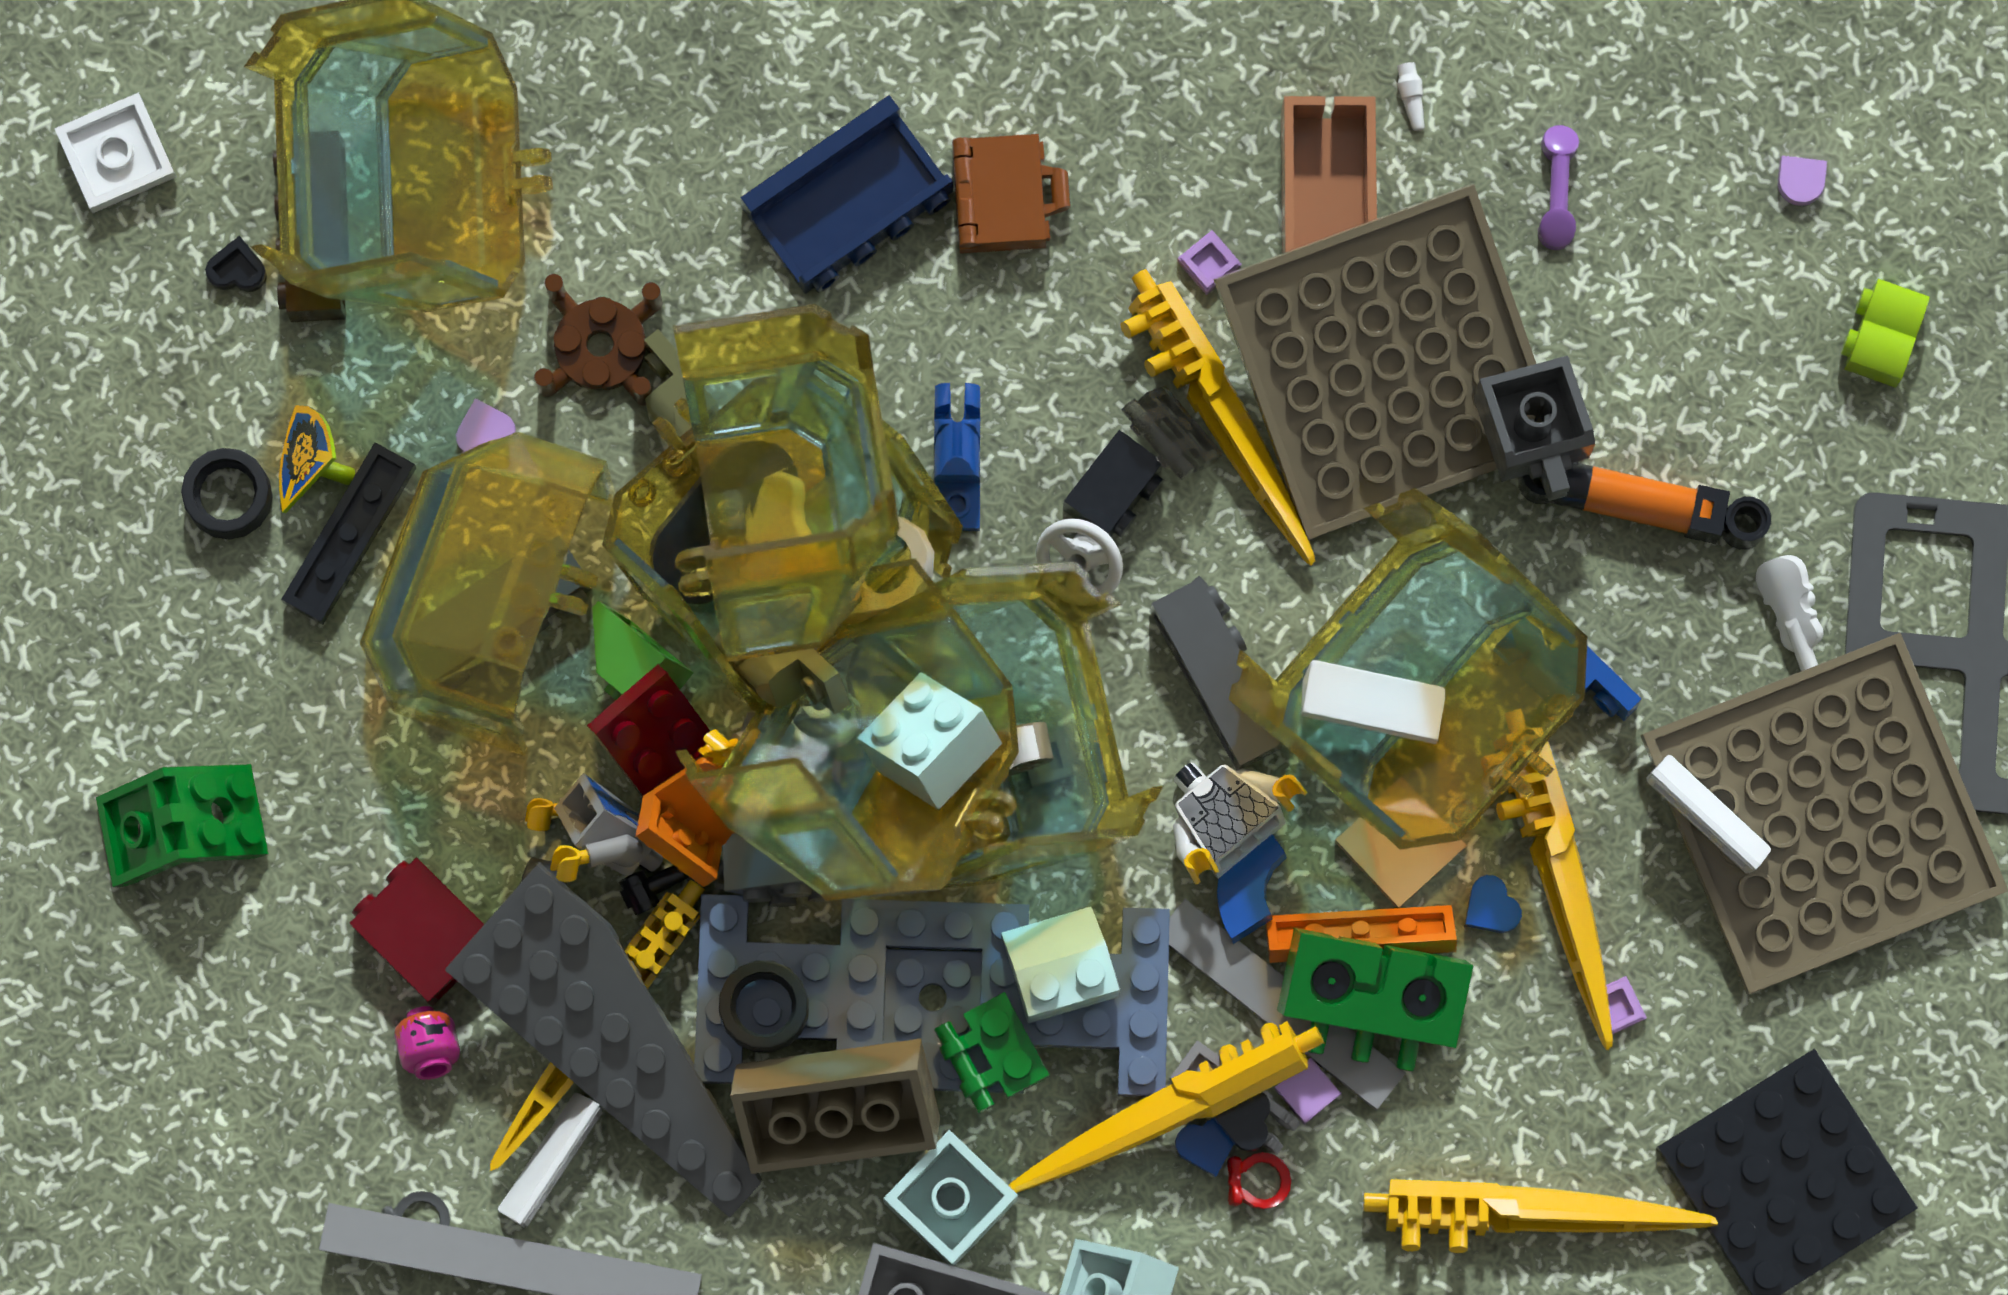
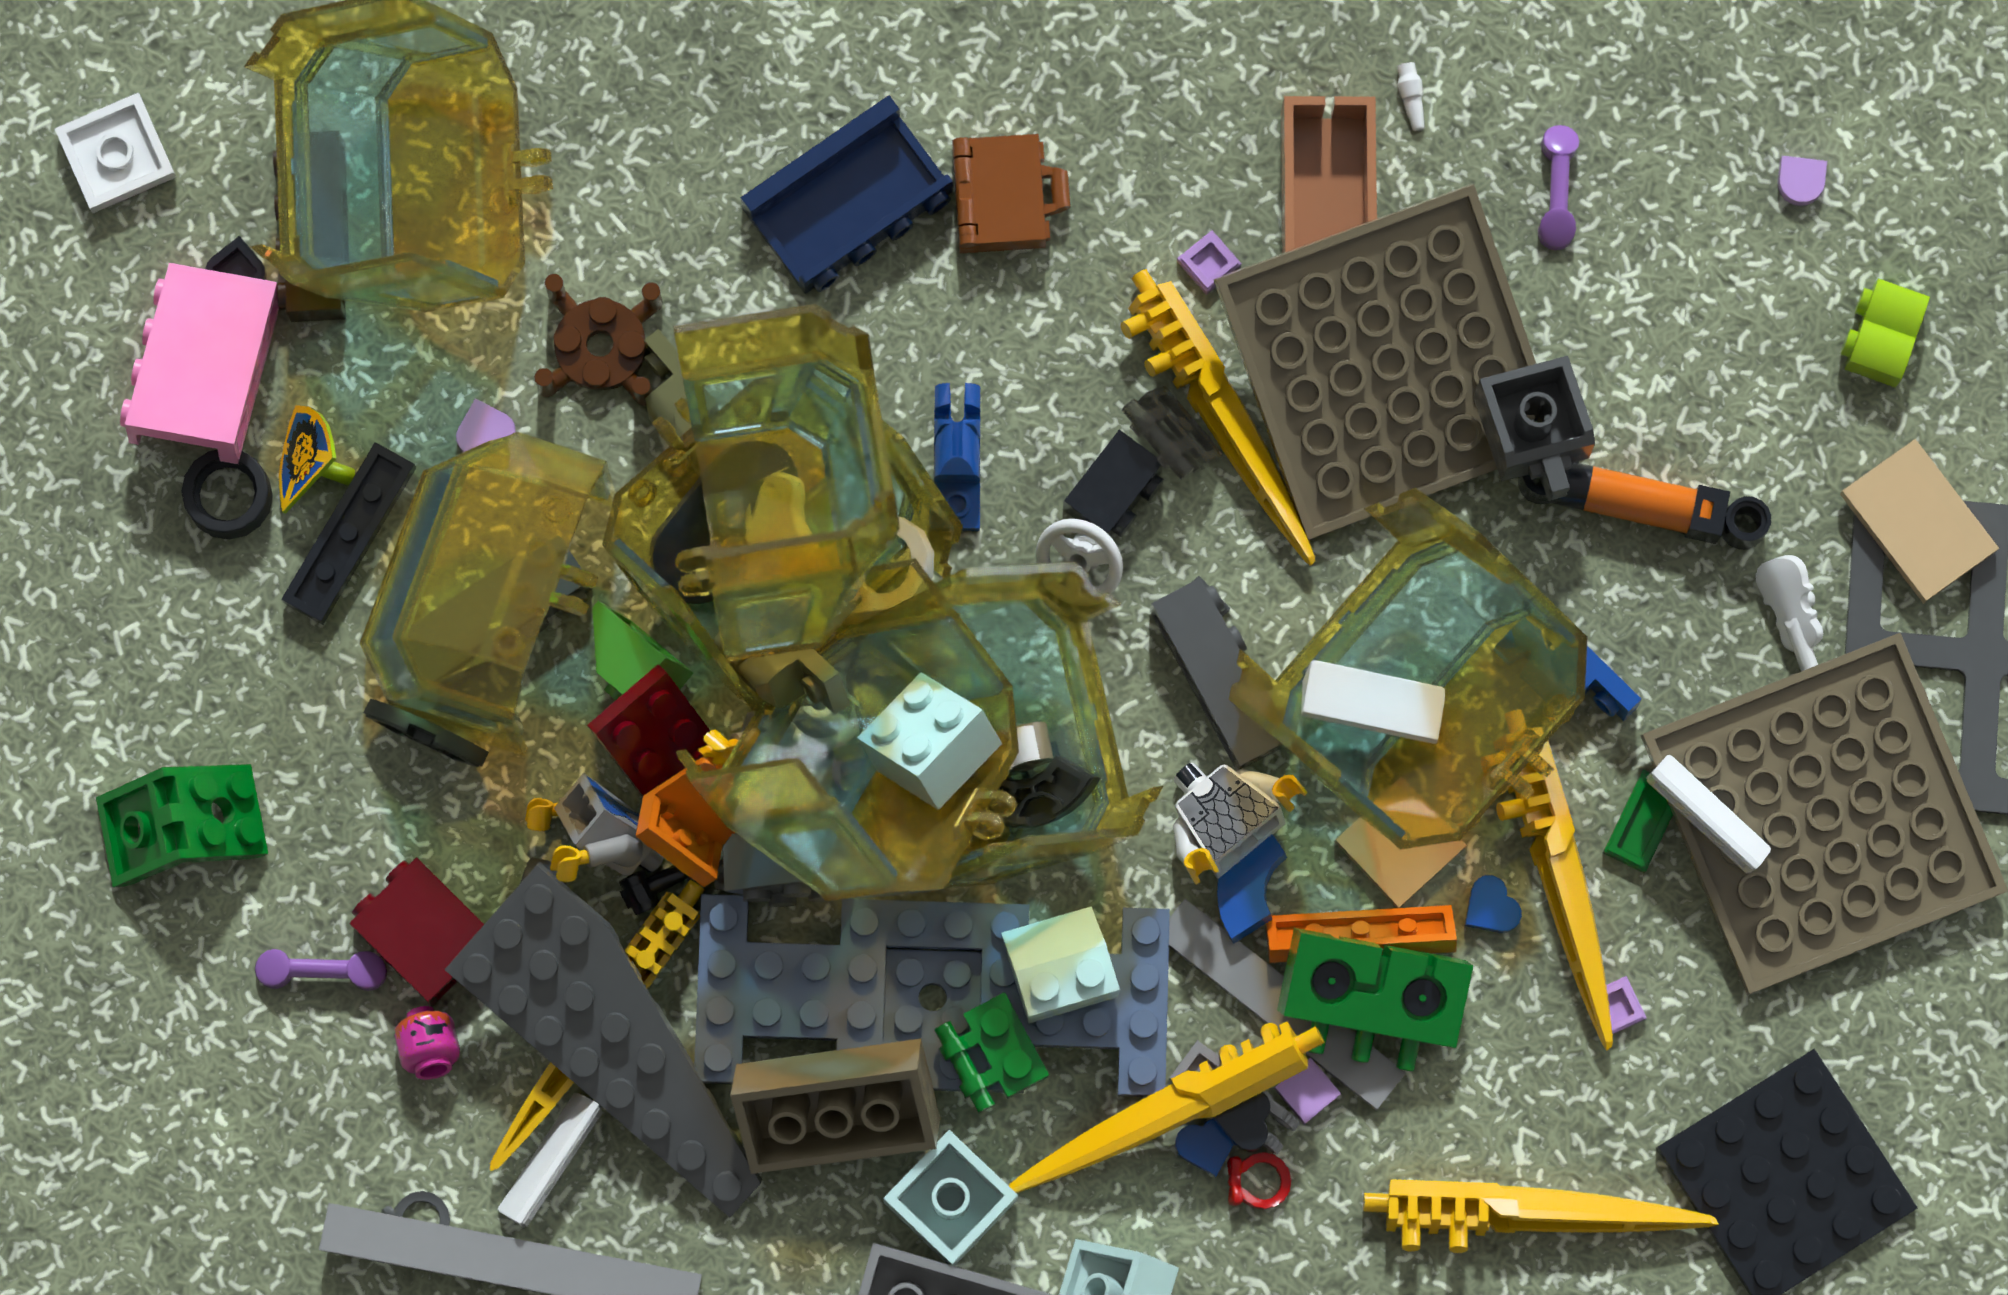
(202, 359): none -> bright pink panel
(363, 969): none -> medium lavender bar
(425, 733): none -> pearl dark grey tile
(763, 970): black tyre -> none
(1048, 794): none -> pearl dark grey tile
(1639, 826): none -> green tile
(1919, 521): none -> tan tile

